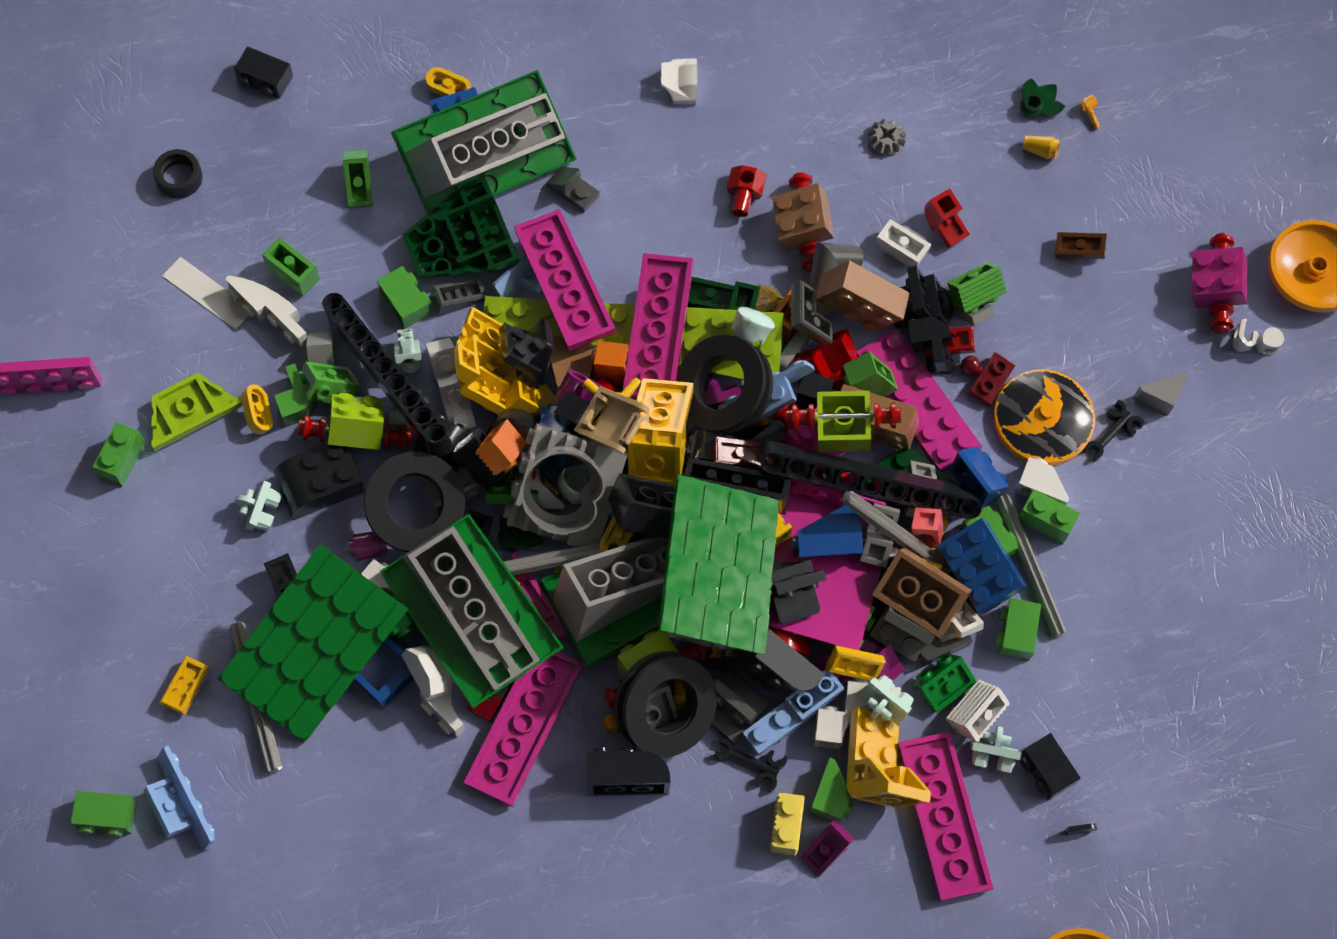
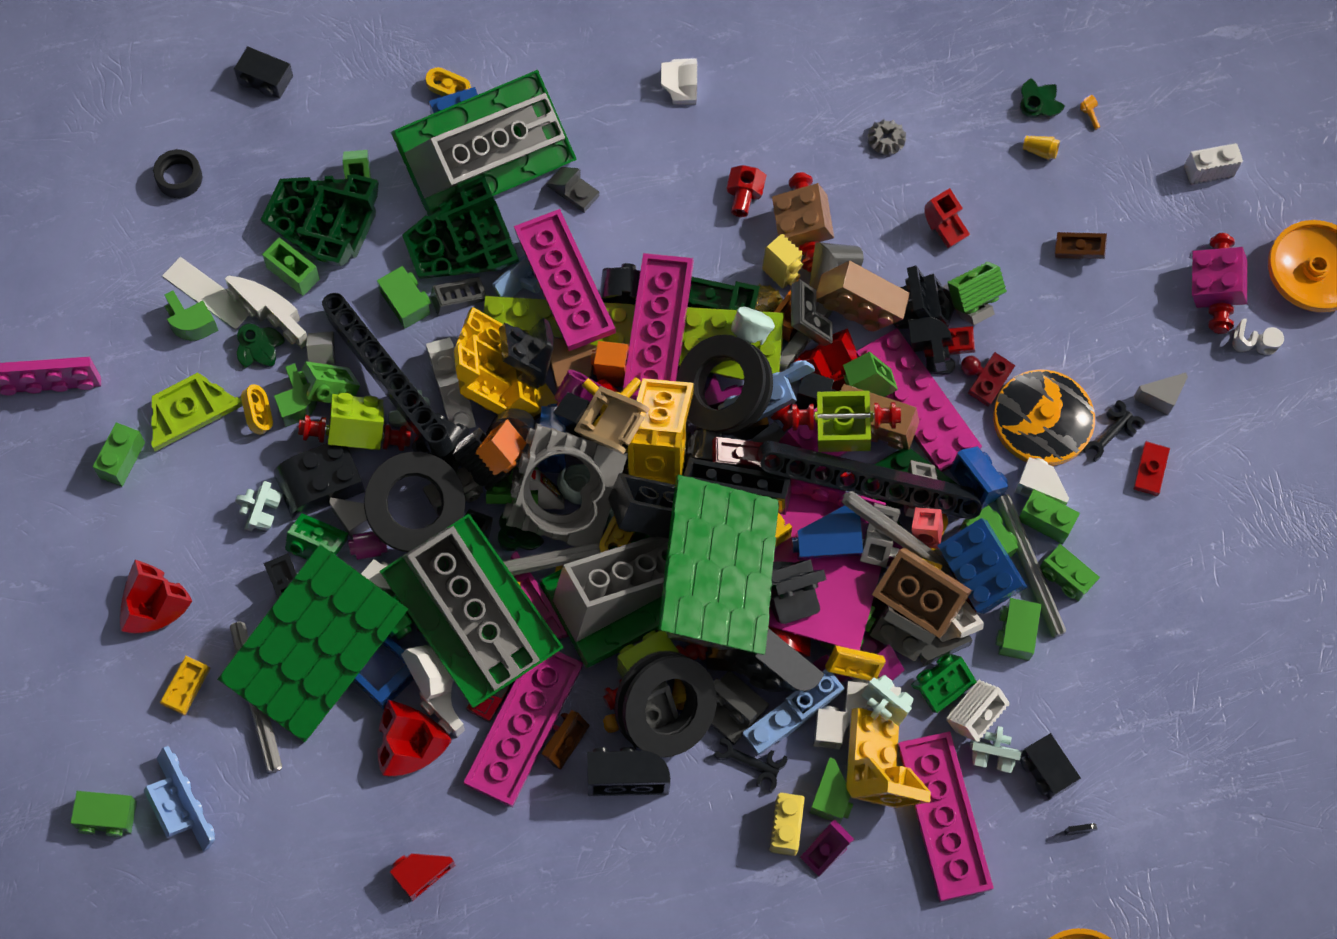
(150, 600): none -> red brick
(189, 323): none -> bright green brick
(260, 348): none -> dark green plate
(309, 533): none -> green bracket
(324, 215): none -> dark green wedge
(350, 515): none -> light grey slope
(407, 351): light aqua hips -> none
(409, 740): none -> red brick
(420, 872): none -> red slope
(565, 739): none -> reddish brown plate
(620, 284): none -> black brick
(782, 261): none -> light yellow brick
(903, 243): white slope -> none
(1068, 573): none -> bright green bracket
(1151, 468): none -> red plate
(1213, 163): none -> white brick

